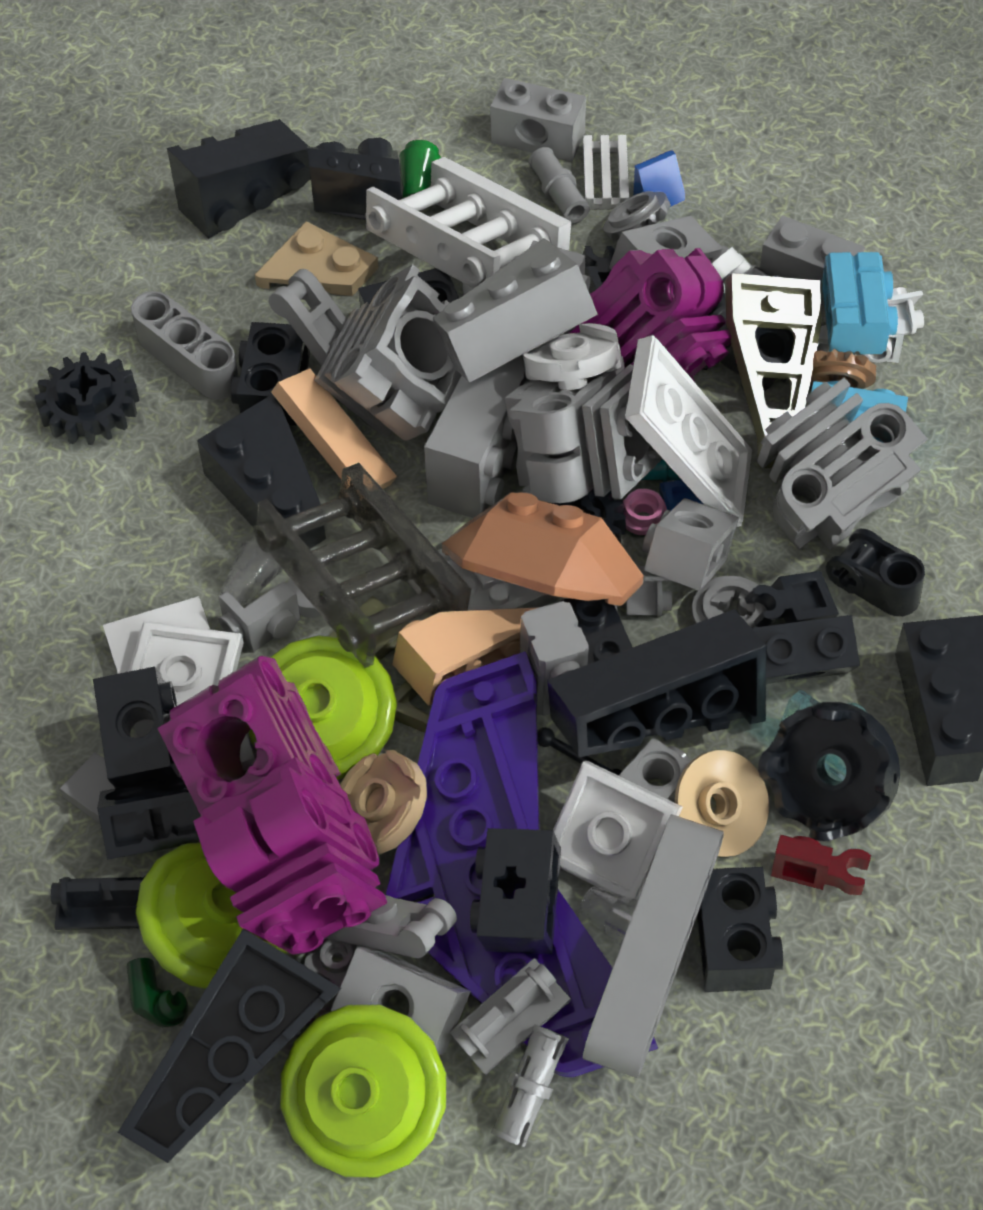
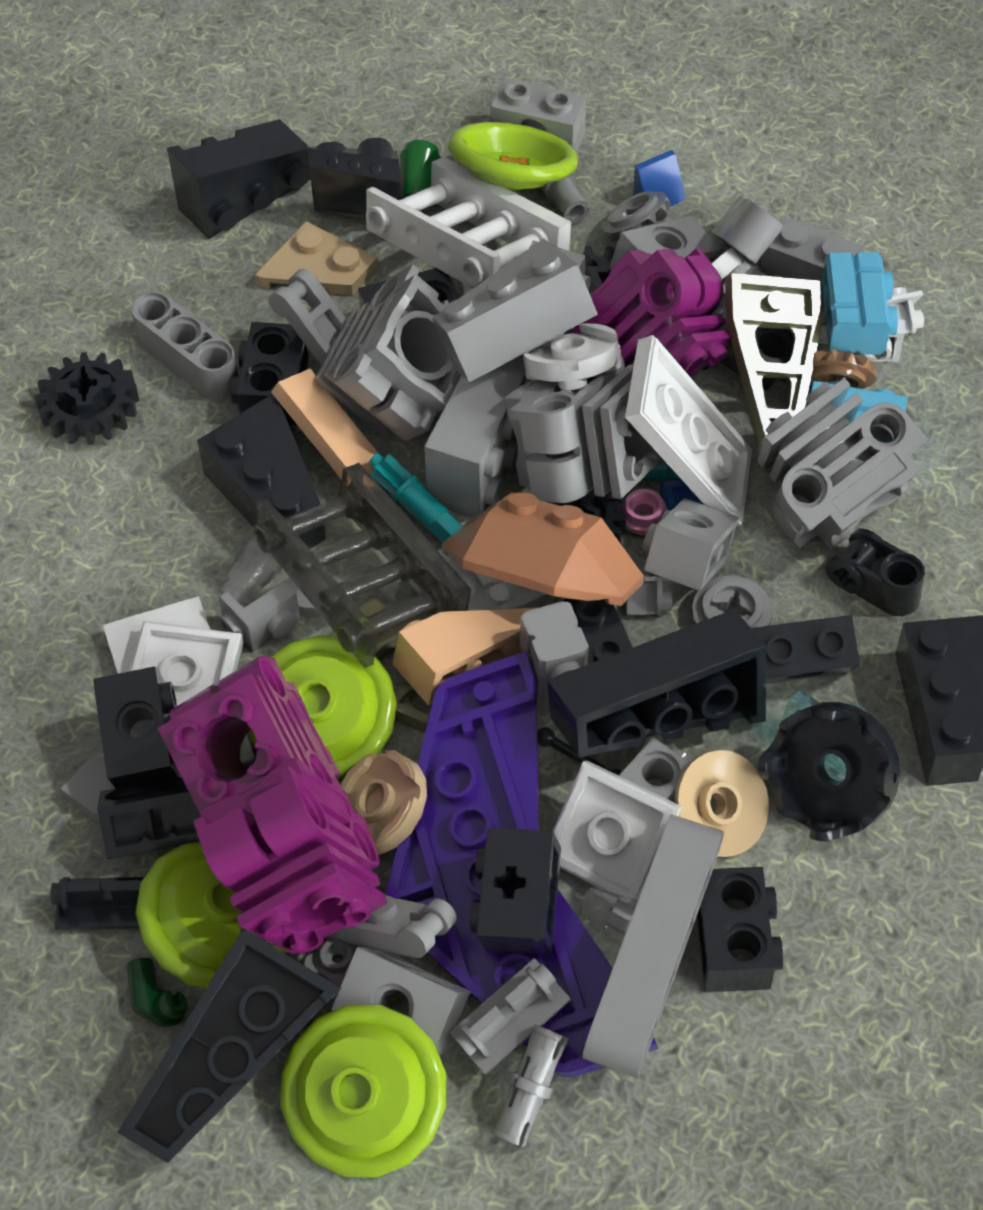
(413, 496): none -> teal piece
(513, 154): none -> lime piece
(605, 147): white tile -> none
(747, 229): none -> light grey beam
(794, 598): black plate -> none
(812, 864): dark red plate -> none

